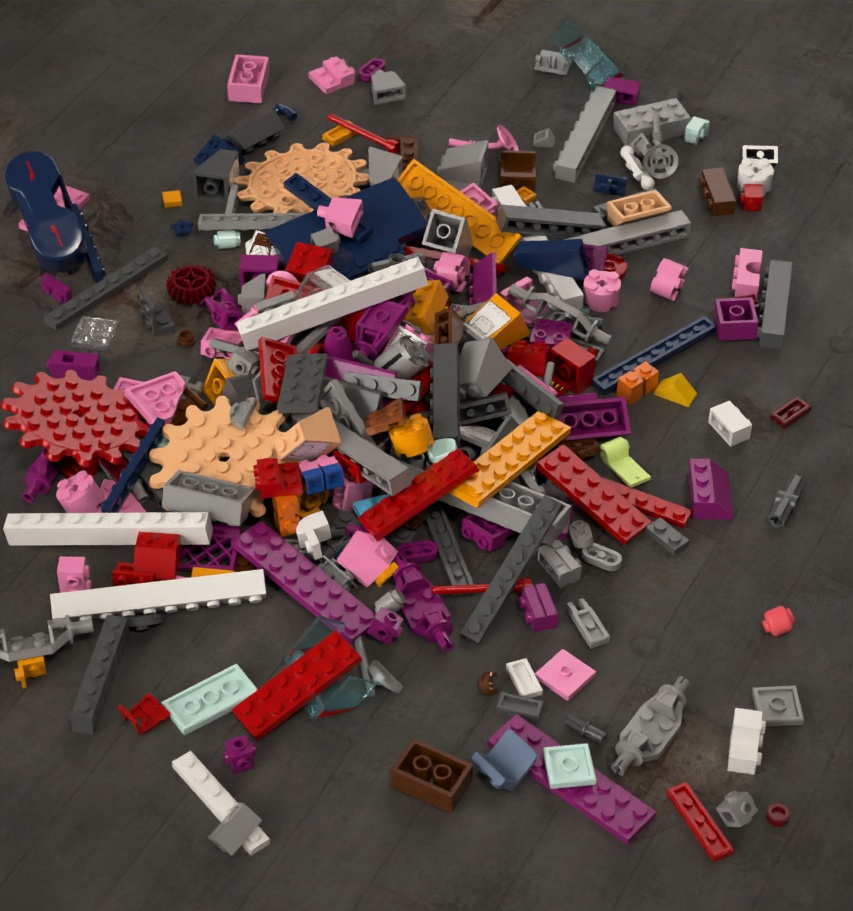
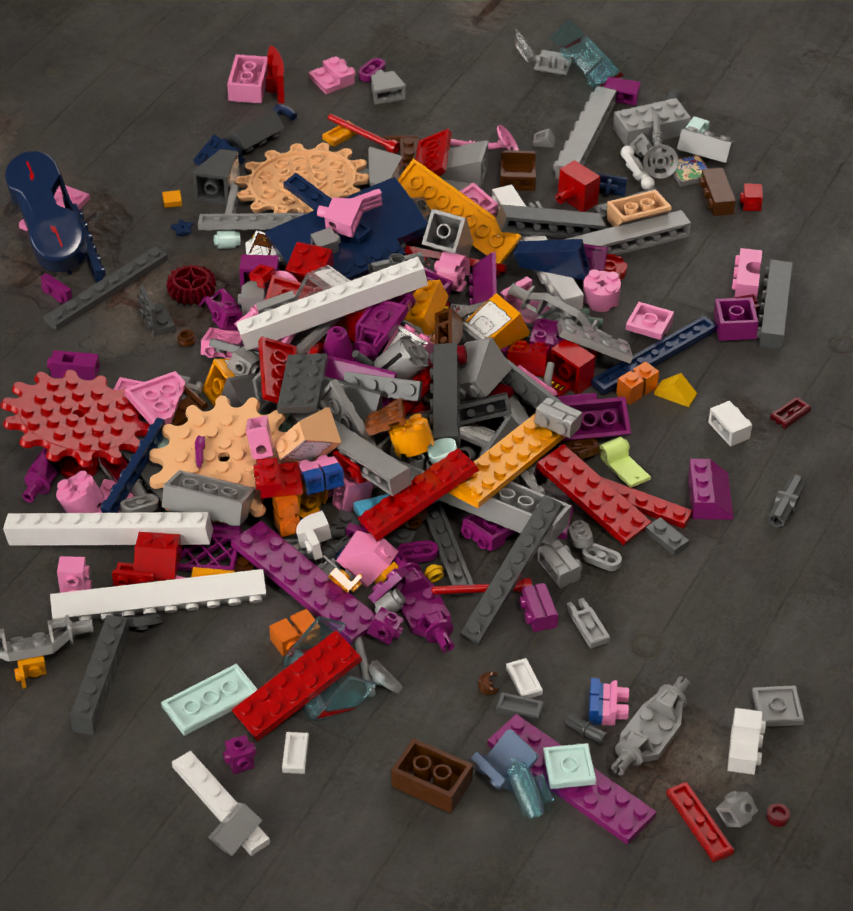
(95, 333): clear plate -> none
(140, 504): none -> light grey plate
(148, 711): red piece -> none
(199, 447): none -> magenta piece
(241, 412): light grey plate -> none
(260, 437): none -> bright pink torso
(262, 274): none -> red tile
(275, 74): none -> red slope
(285, 635): none -> orange piece
(295, 752): none -> white tile
(341, 578): none -> bracket
(370, 200): none -> bright pink tile
(394, 578): none -> magenta plate
(434, 151): none -> red plate
(434, 573): none -> yellow plate
(462, 354): none -> dark red tile
(523, 47): none -> clear slope
(526, 195): light orange tile -> none
(527, 791): none -> clear light blue piece
(558, 417): none -> light grey brick
(565, 674): bright pink plate -> none
(578, 186): none -> red brick
(599, 342): none -> light grey plate
(603, 702): none -> bright pink hips
(650, 321): none -> bright pink plate
(669, 279): bright pink brick -> none
(689, 170): none -> tile
(706, 144): none -> light grey brick
(755, 172): white brick -> none
(759, 152): brick -> none
(778, 621): coral head -> none

